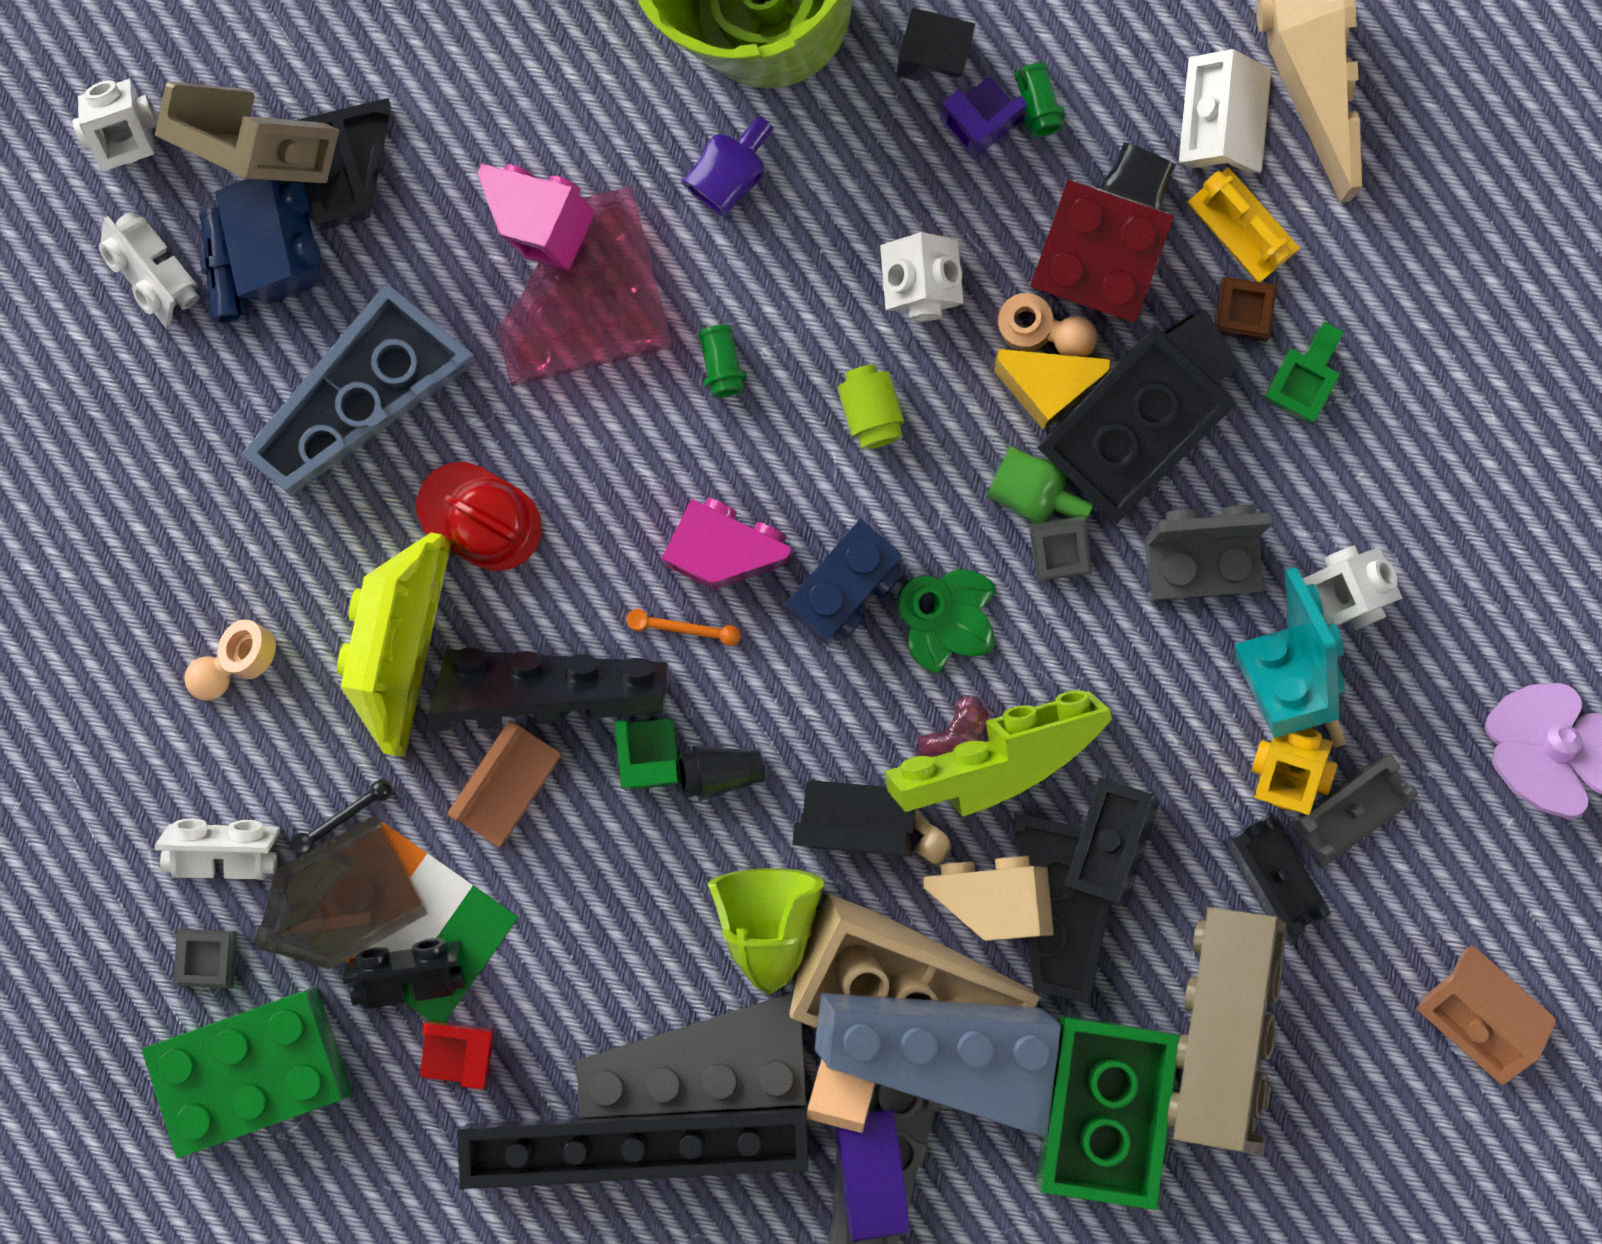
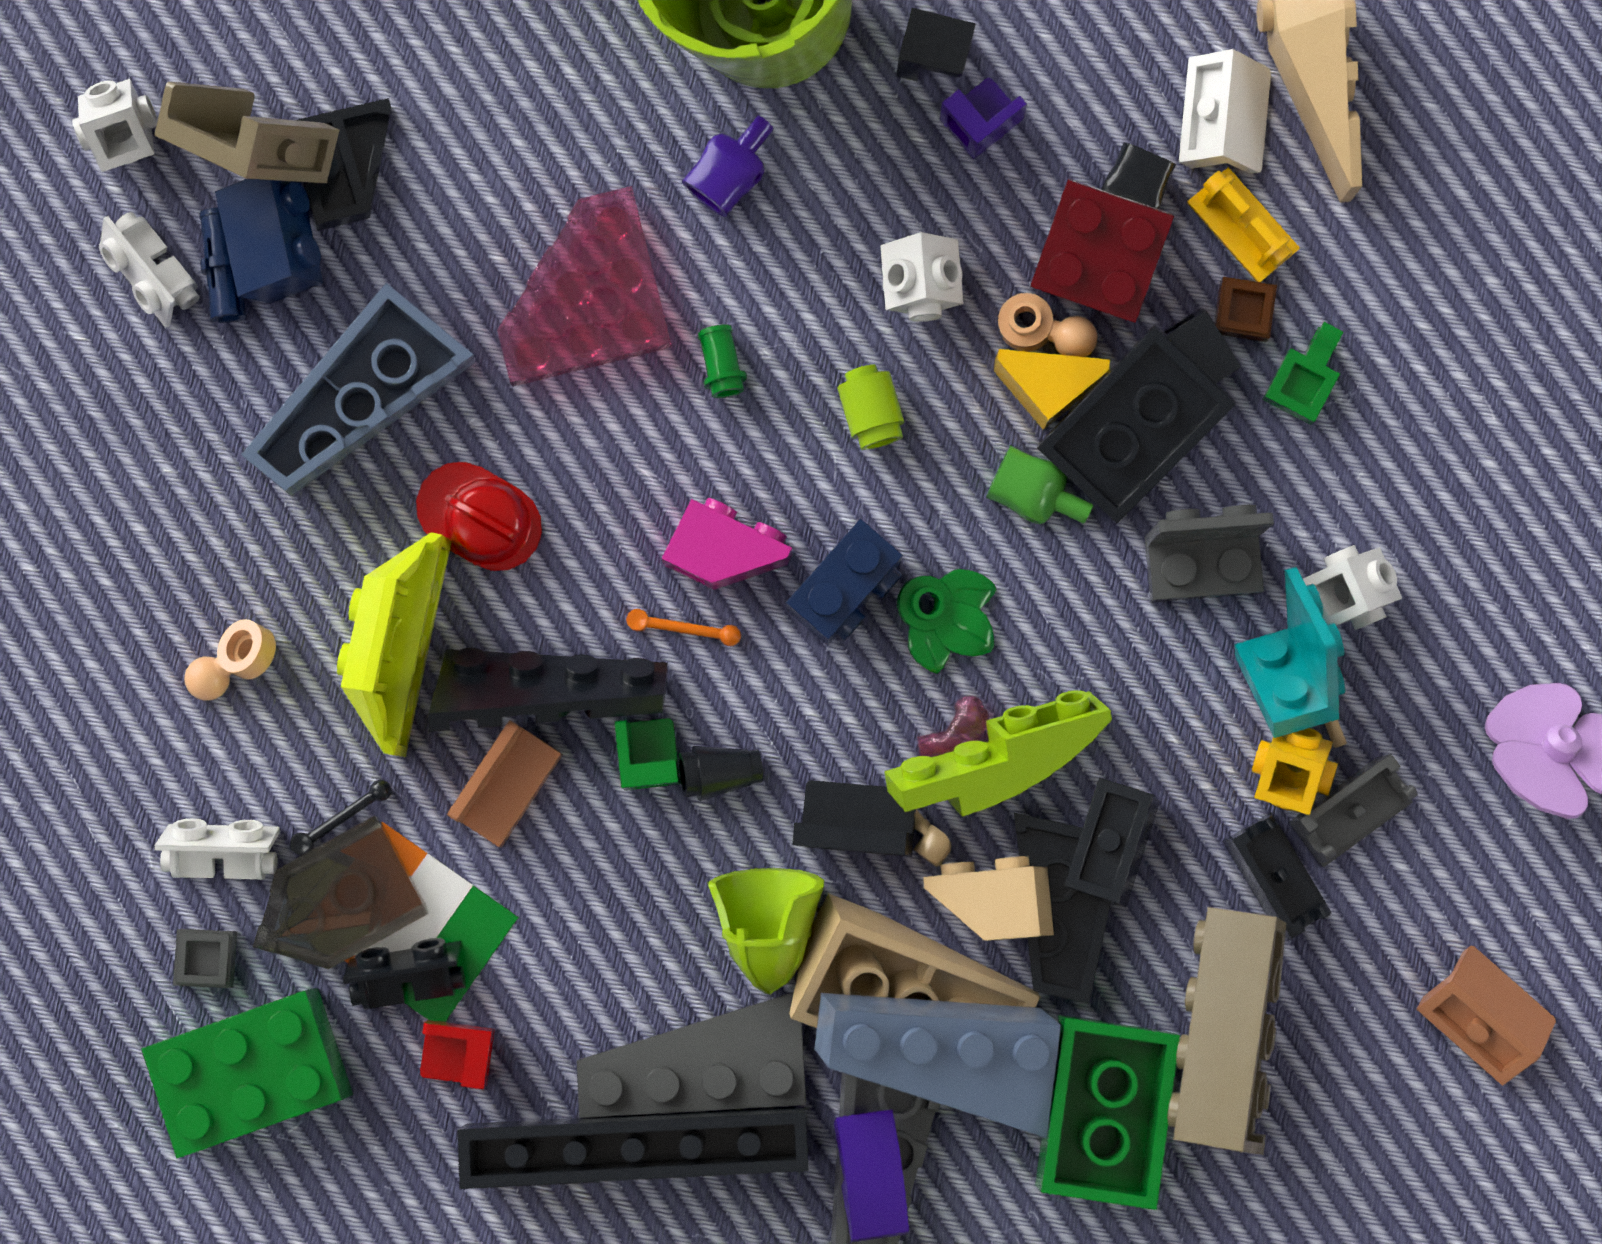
(535, 215): slope -> none
(840, 1099): light nougat tile -> none
(1042, 112): green pin -> none
(1060, 548): dark grey tile -> none

